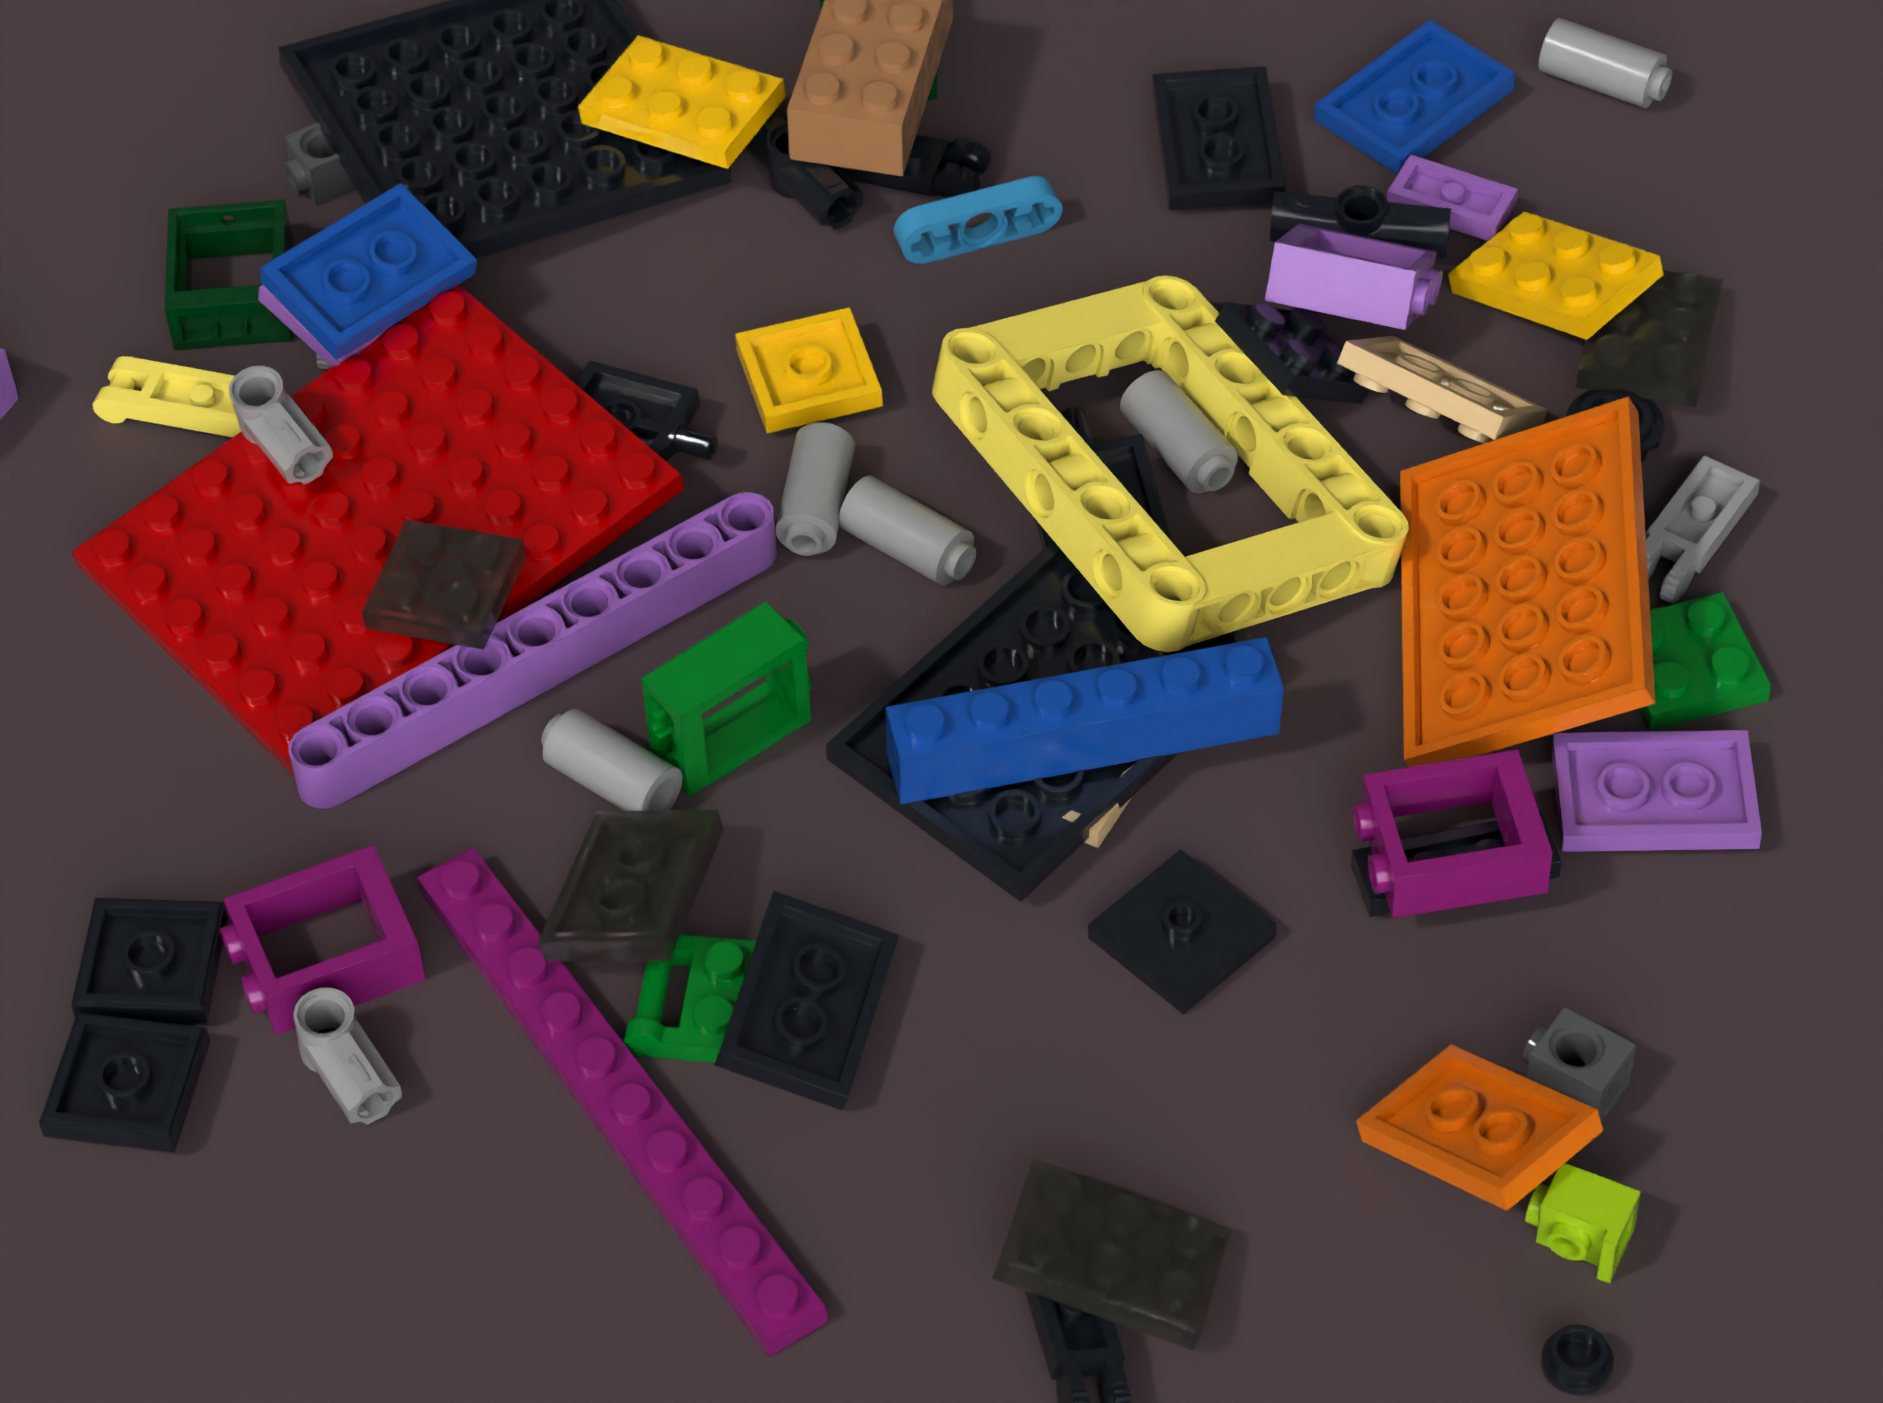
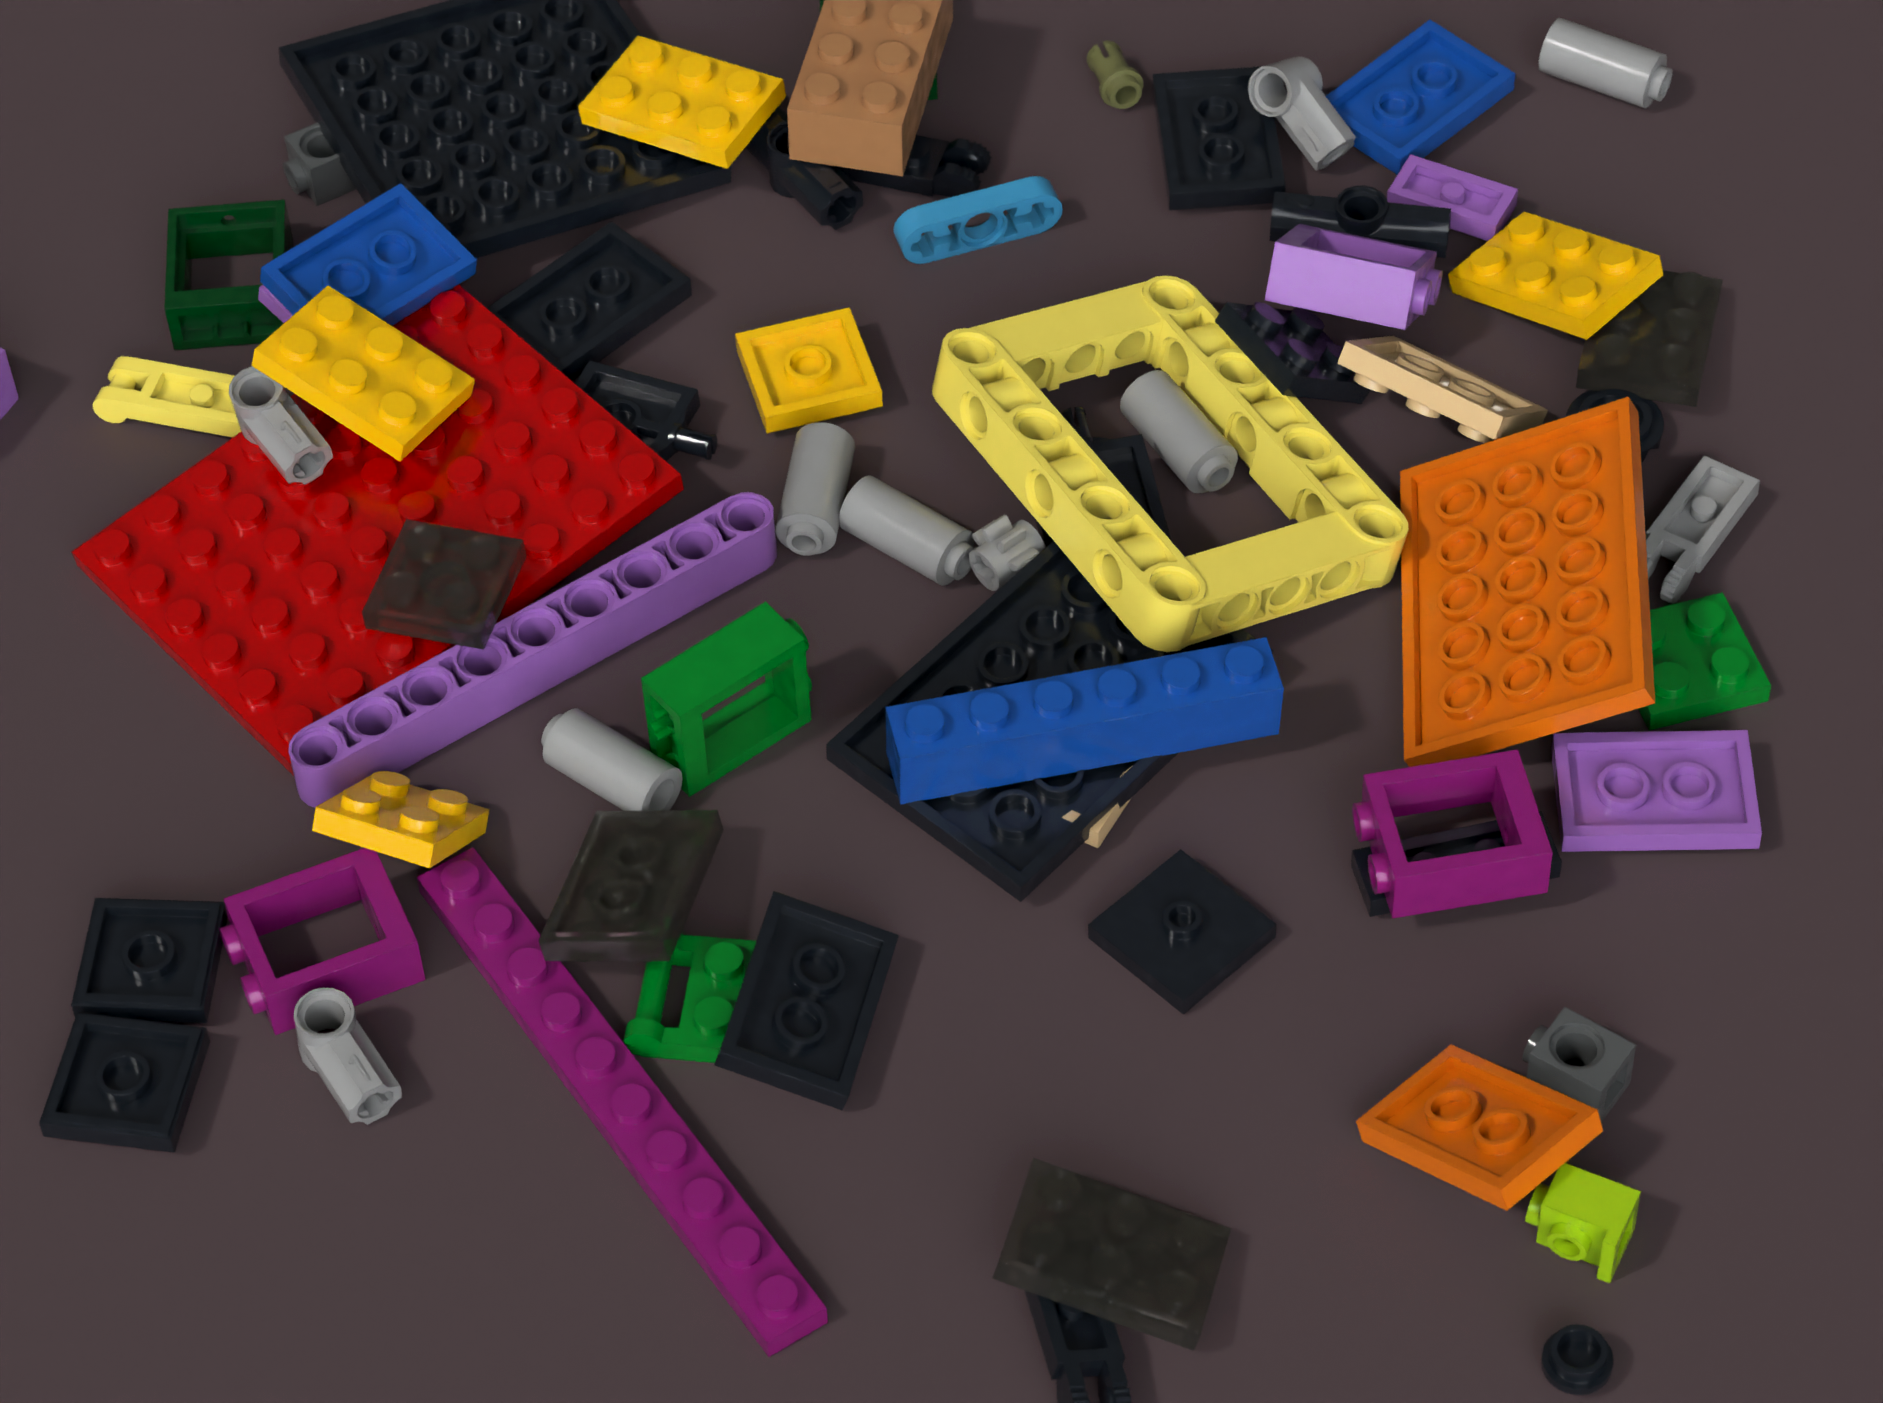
(363, 373): none -> yellow plate
(401, 819): none -> yellow plate
(592, 299): none -> black plate
(1003, 550): none -> light grey gear
(1119, 83): none -> olive pin
(1303, 110): none -> light grey piece

